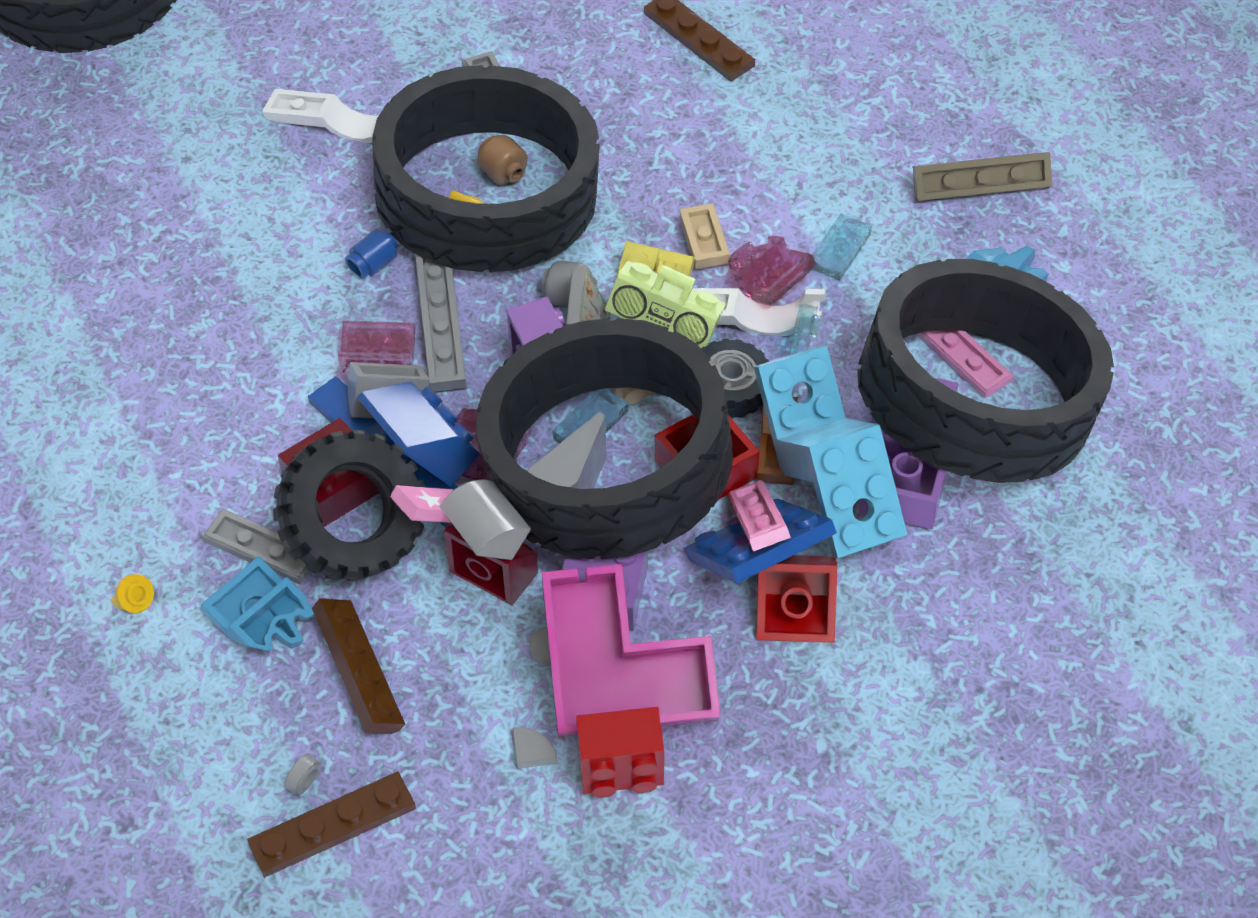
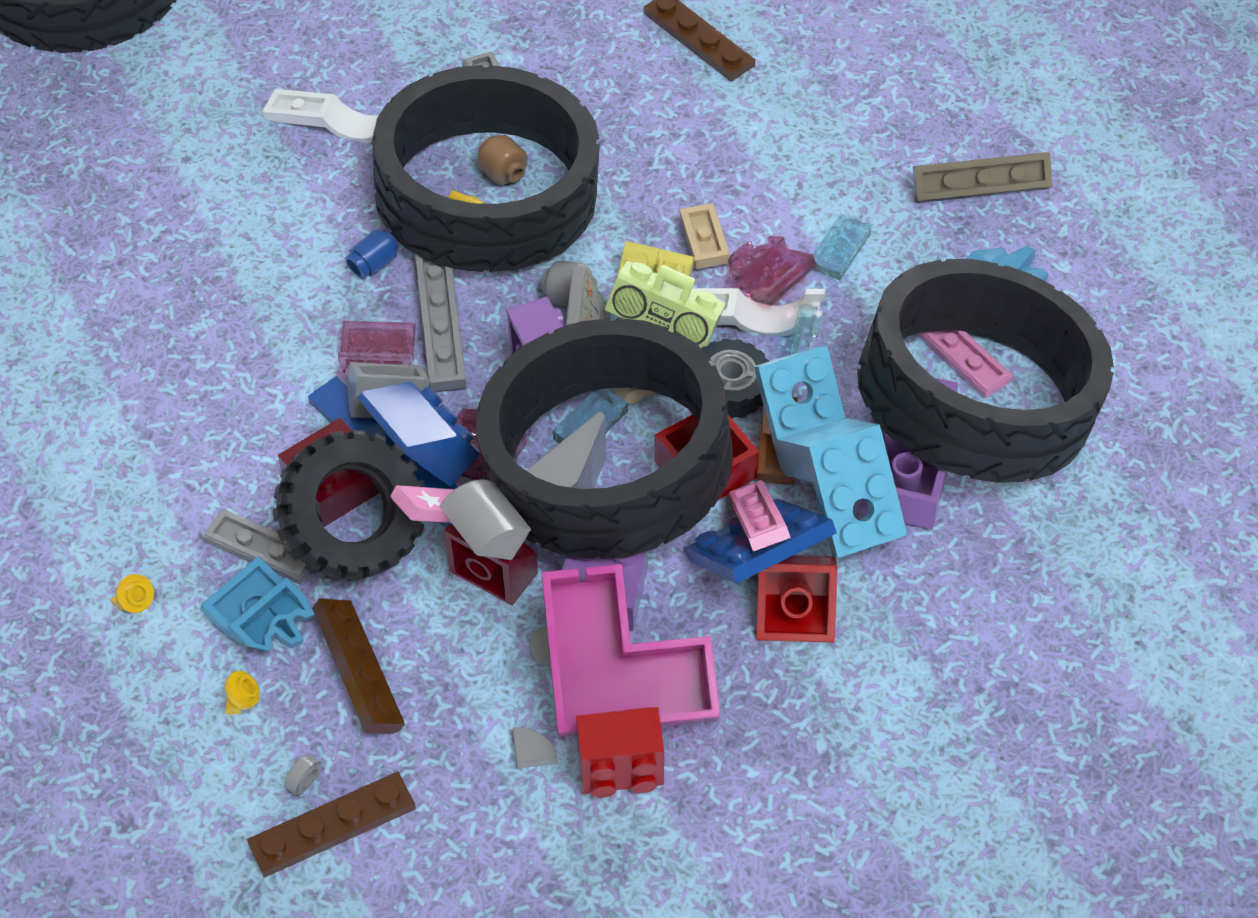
(241, 692): none -> yellow plate

